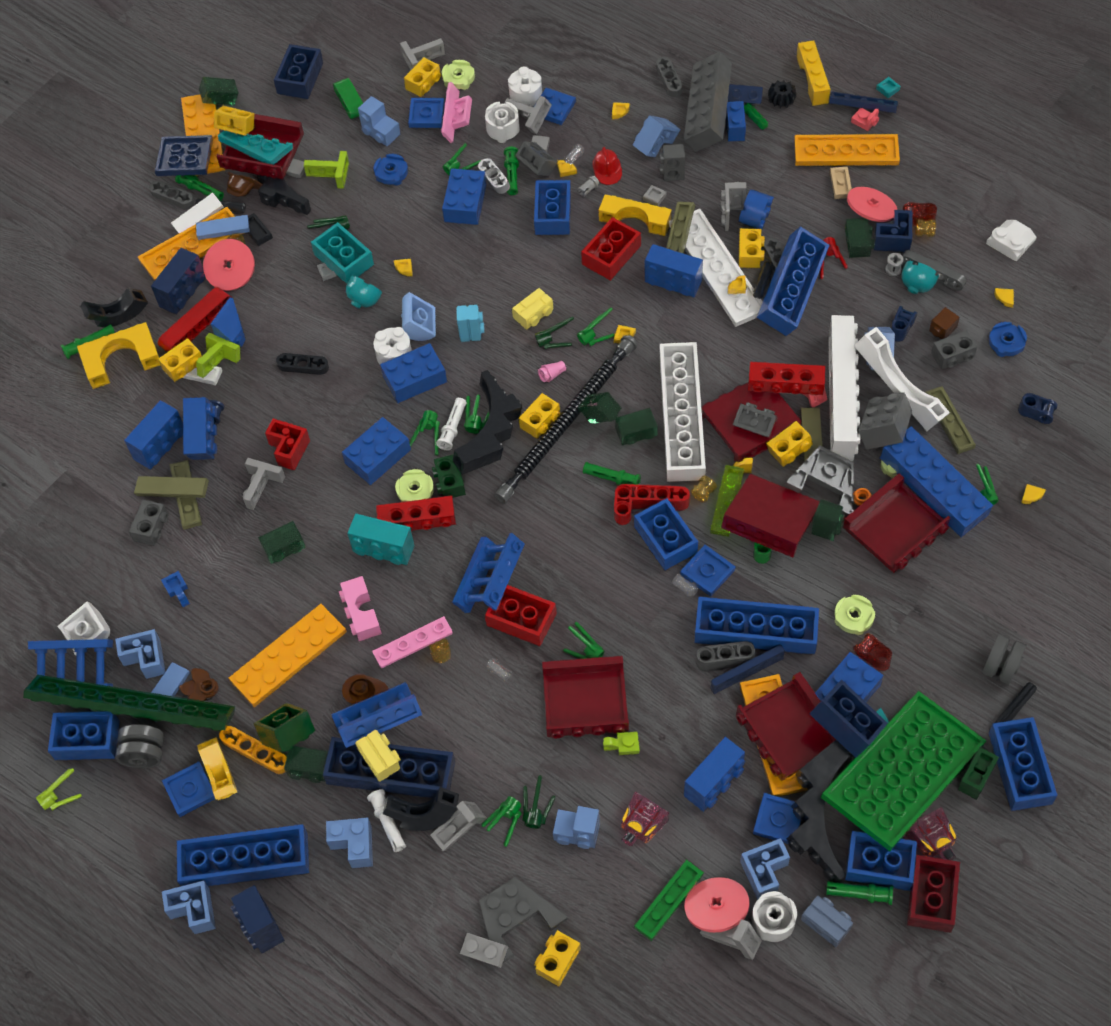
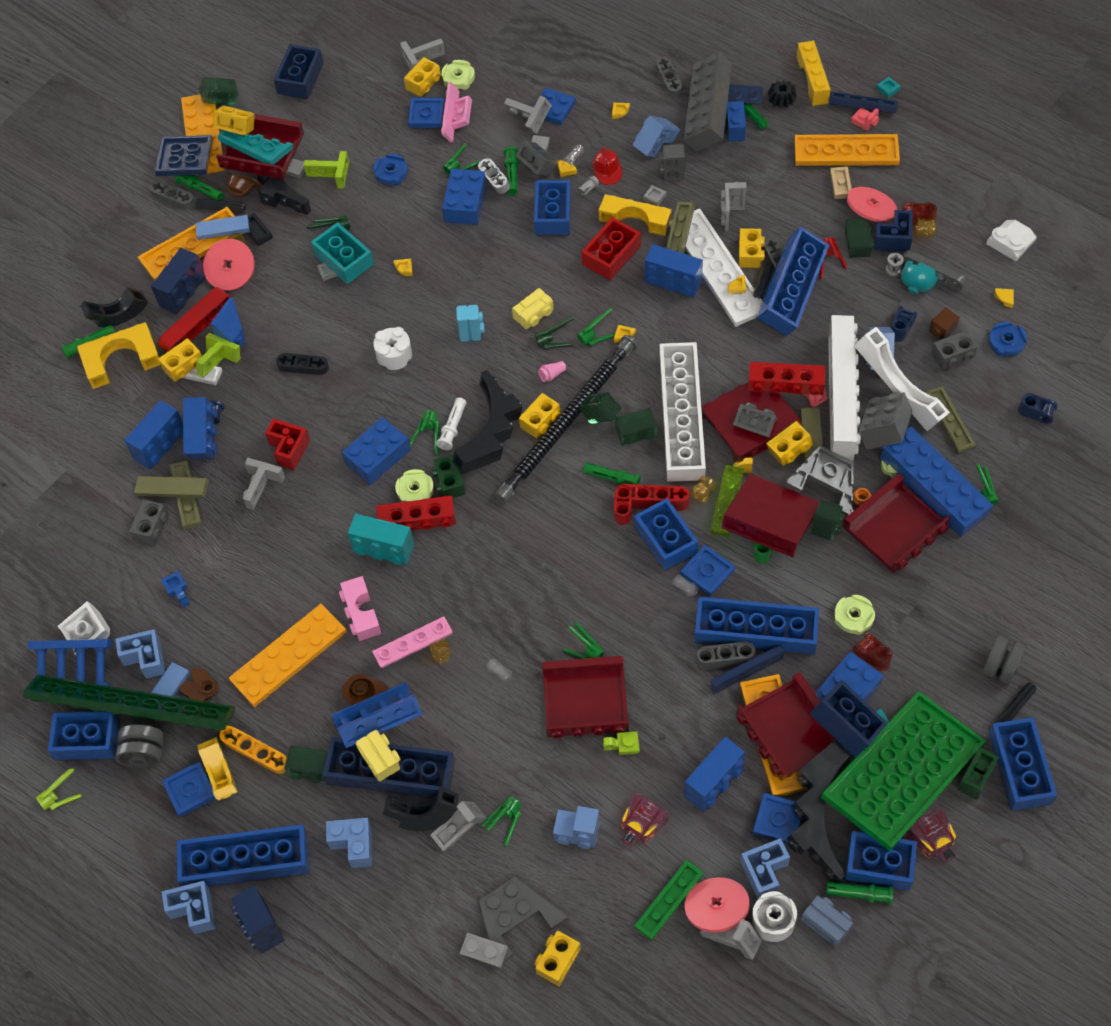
(197, 213): white tile -> none
(282, 542): clear green brick -> none
(284, 727): dark green brick -> none
(348, 97): green beam -> none
(362, 293): teal cylinder -> none
(377, 123): medium blue brick -> none
(378, 801): white pin -> none
(413, 373): blue brick -> none
(418, 318): light blue brick -> none
(473, 423): green plant -> none
(478, 568): blue fence -> none
(502, 121): white brick -> none
(522, 615): red brick -> none
(525, 86): white brick -> none
(533, 817): dark green plant -> none
(756, 209): blue brick -> none
(934, 894): dark red brick -> none
(1032, 494): yellow tile -> none

